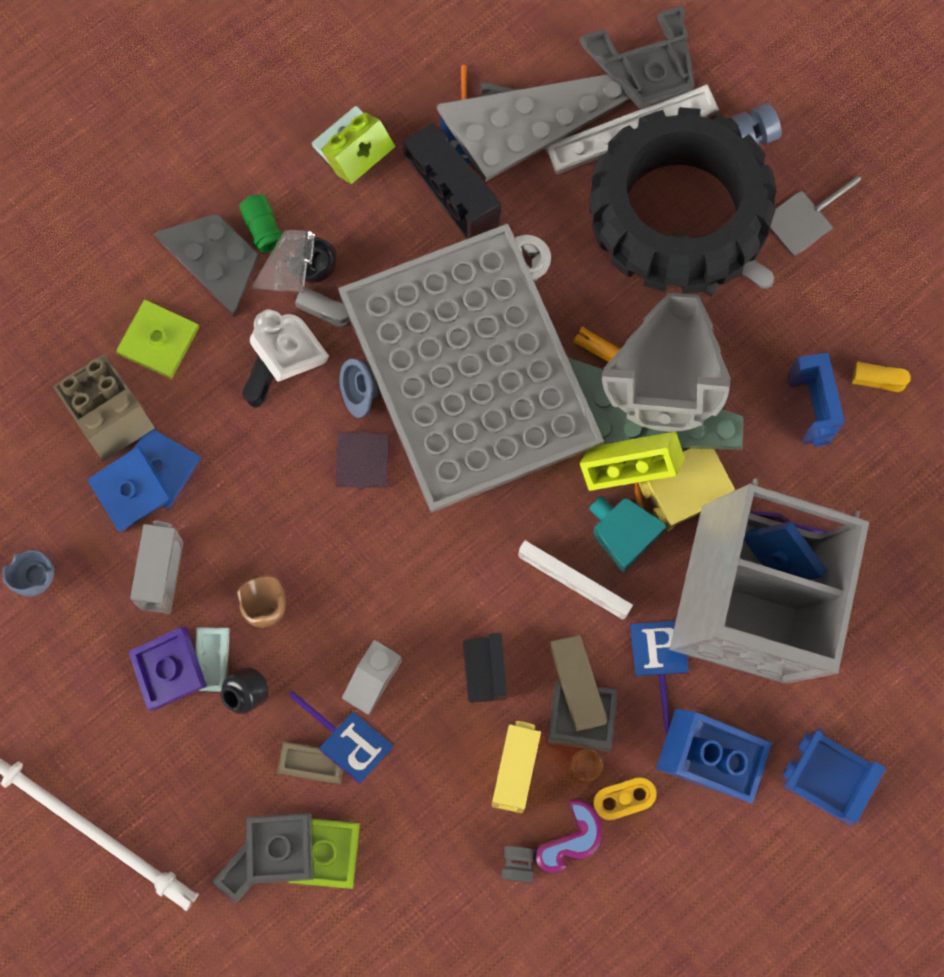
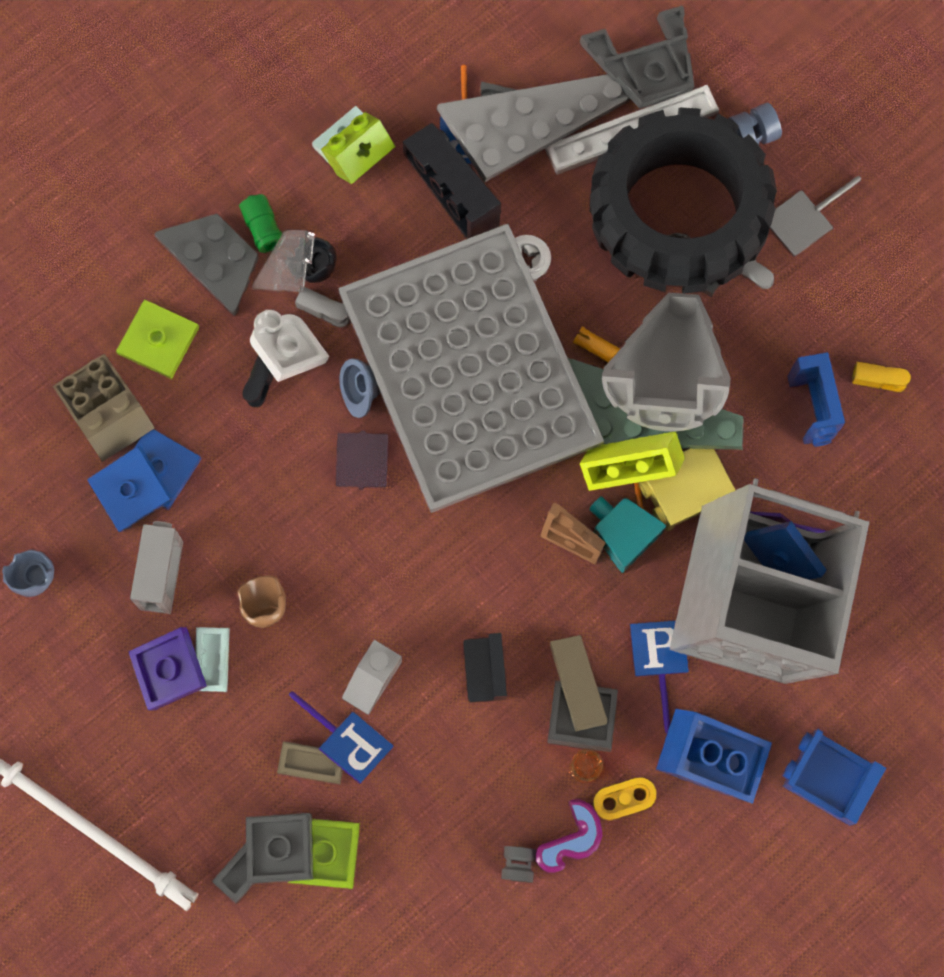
(244, 690): black head -> none
(516, 767): light yellow brick -> none
(571, 534): none -> medium nougat wing
(574, 580): white tile -> none

